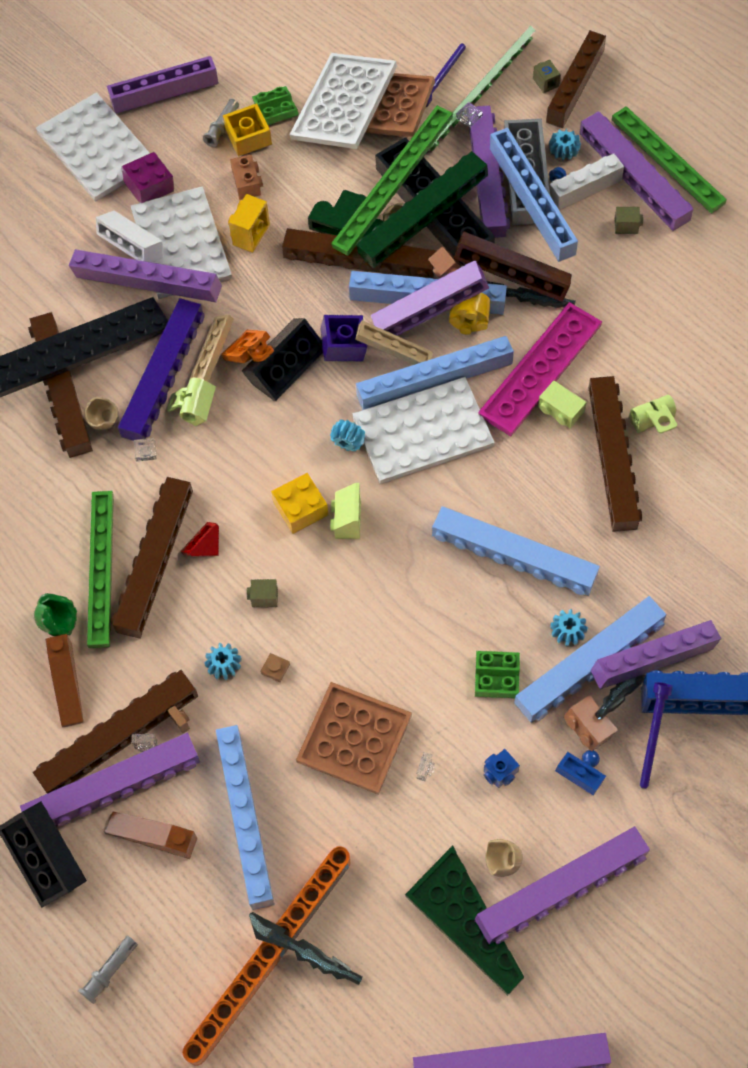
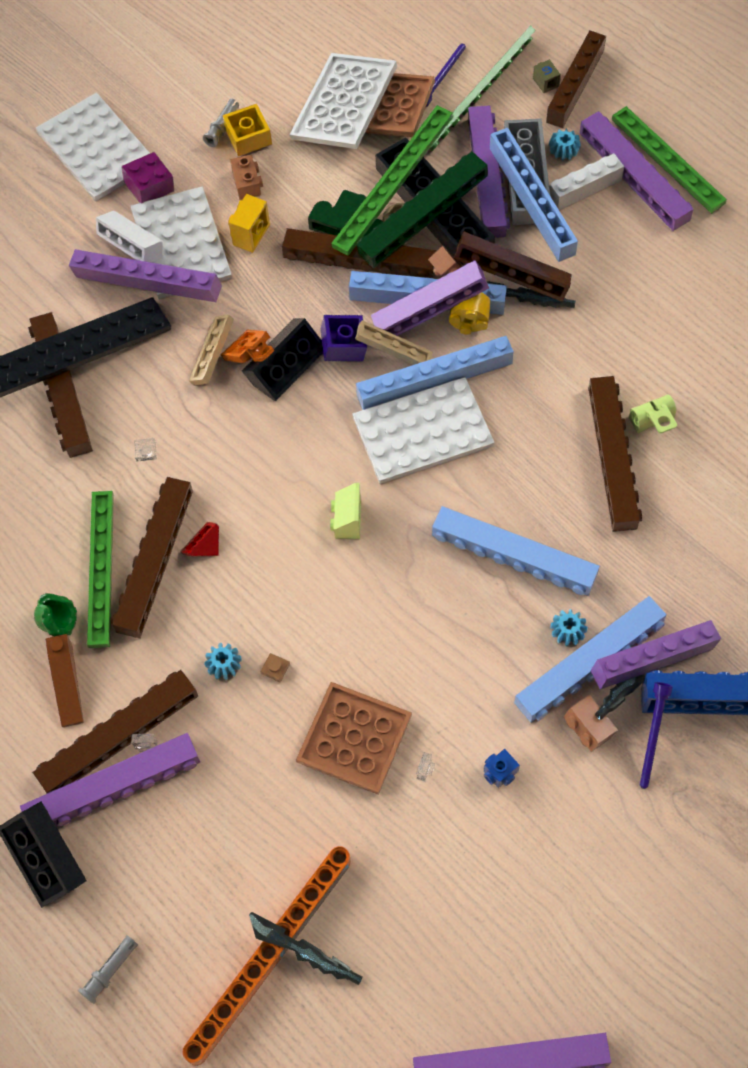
(101, 413): tan hair -> none
(152, 834): slope -> none
(161, 370): dark purple brick -> none
(162, 84): medium lavender brick -> none
(180, 719): medium nougat plate -> none
(193, 401): yellowish green piece -> none
(244, 818): light blue brick -> none
(263, 593): olive brick -> none
(276, 105): bright green slope -> none
(300, 503): yellow brick -> none
(347, 435): medium azure gear -> none
(452, 904): dark green wing -> none
(469, 114): clear plate -> none
(497, 674): bright green slope -> none
(503, 857): tan hair -> none
(539, 368): dark pink plate -> none
(557, 173): blue plate -> none
(561, 404): yellowish green brick -> none
(561, 885): medium lavender brick -> none
(582, 771): blue plate -> none
(628, 220): olive brick -> none

